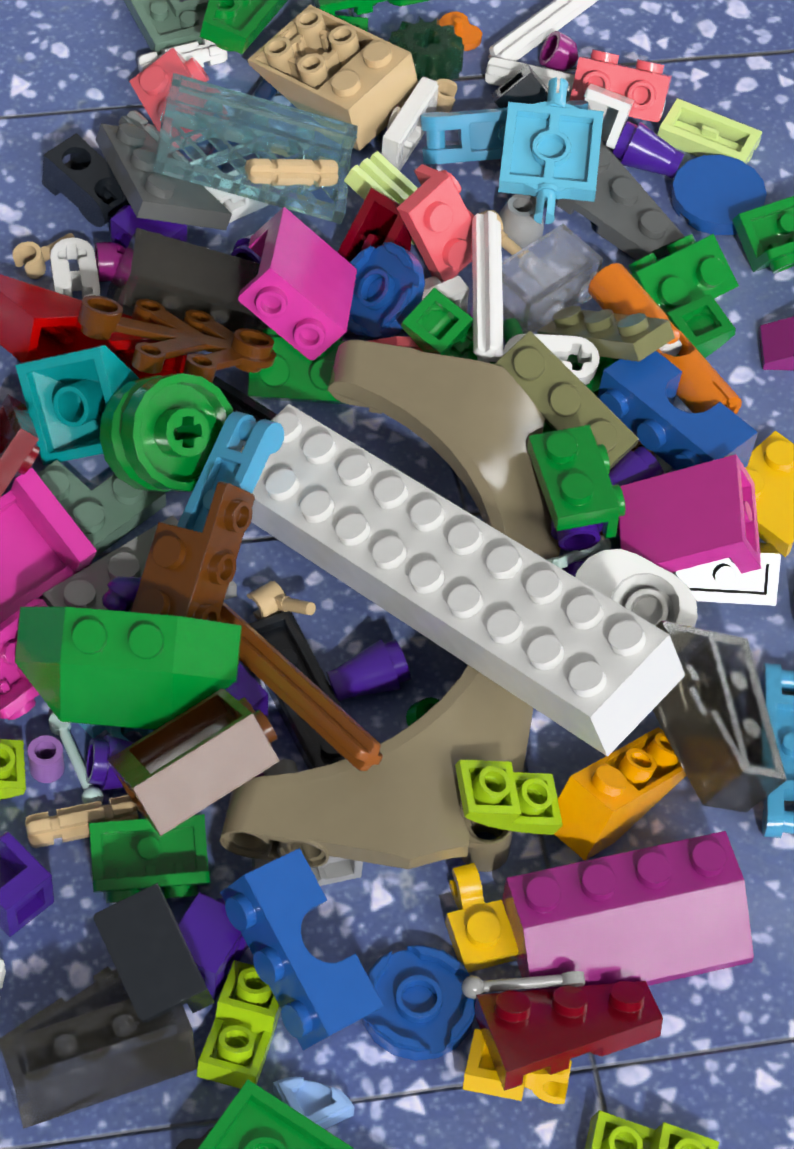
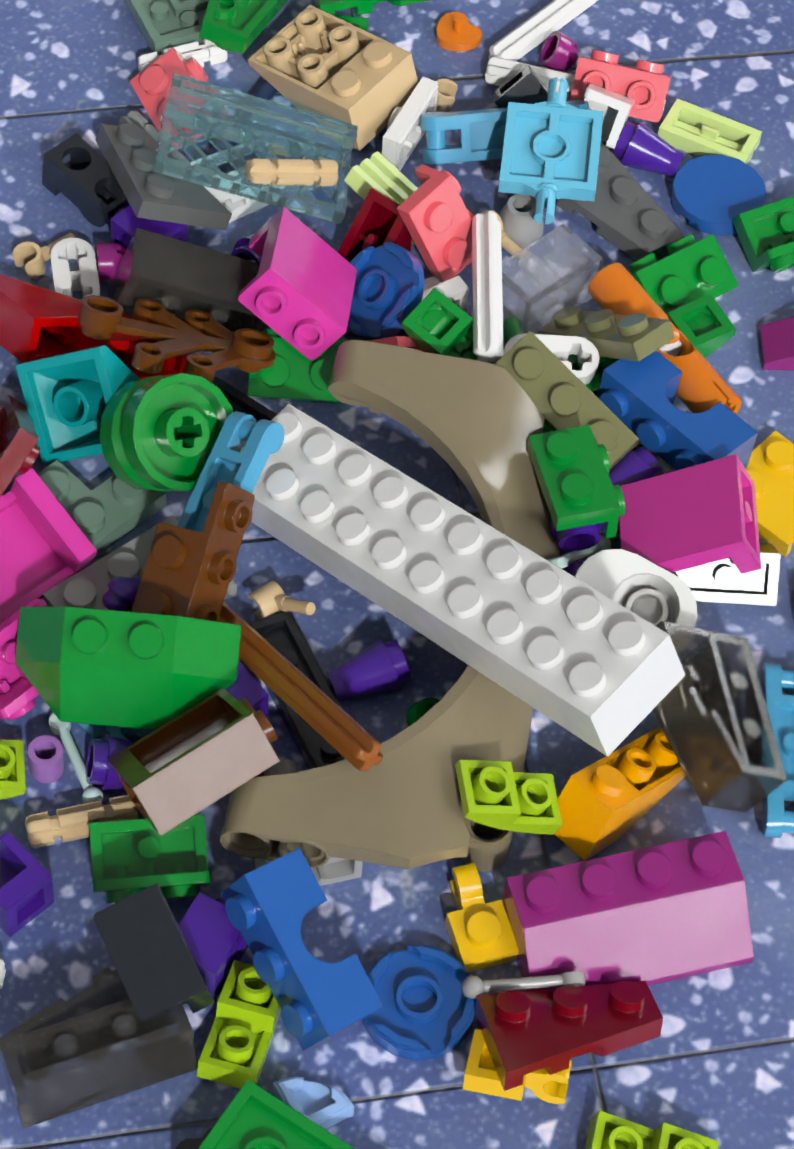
(434, 48): clear green gear -> none

